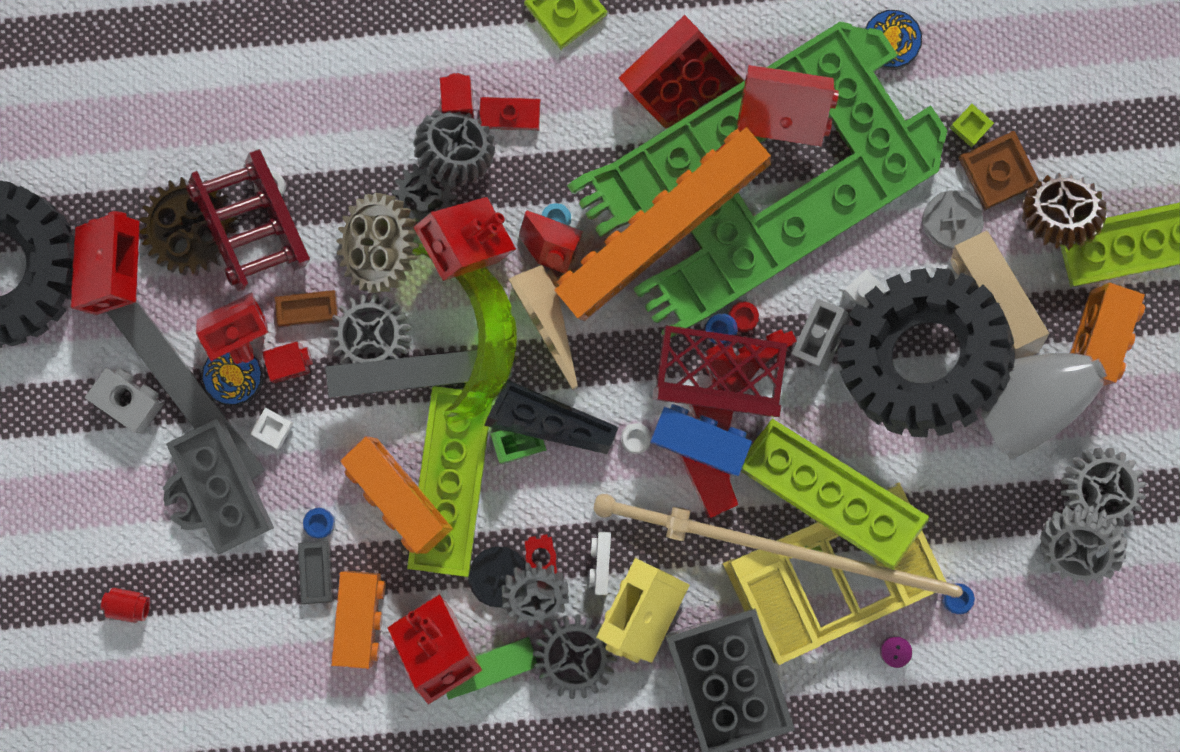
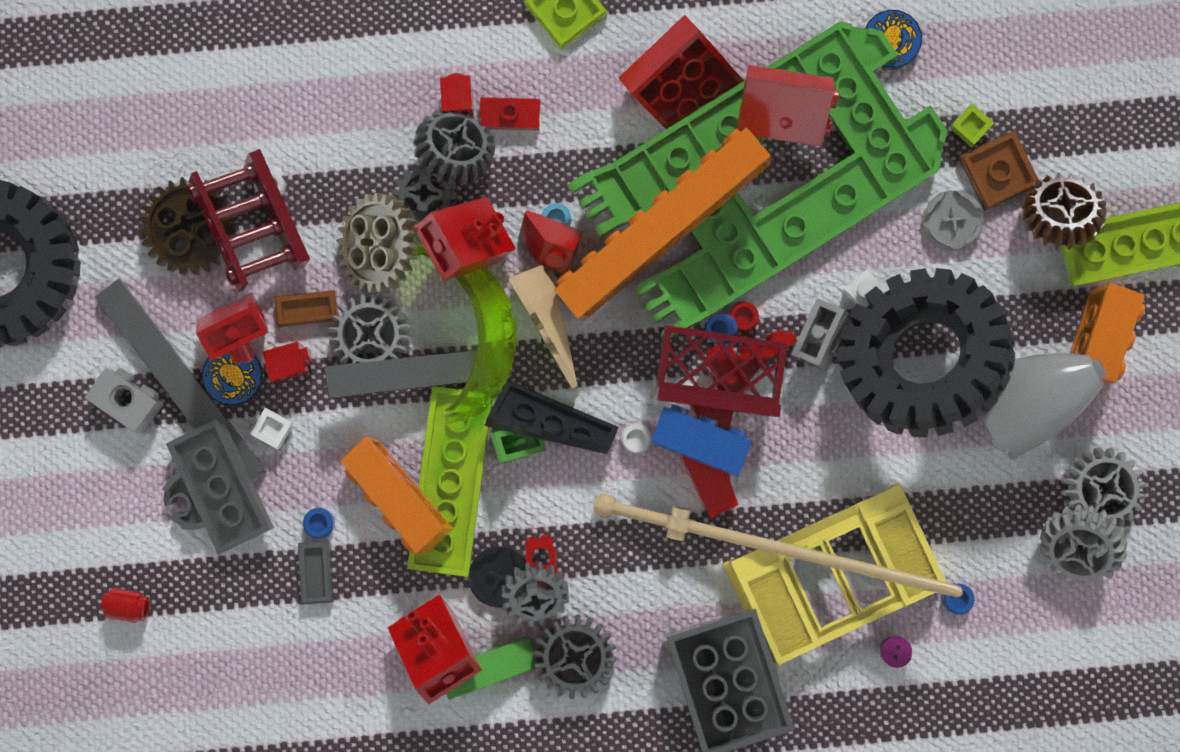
(105, 263): red piece -> none
(357, 619): orange brick -> none
(599, 576): white plate -> none
(642, 612): light yellow piece -> none
(833, 494): lime plate -> none
(985, 263): tan wedge -> none

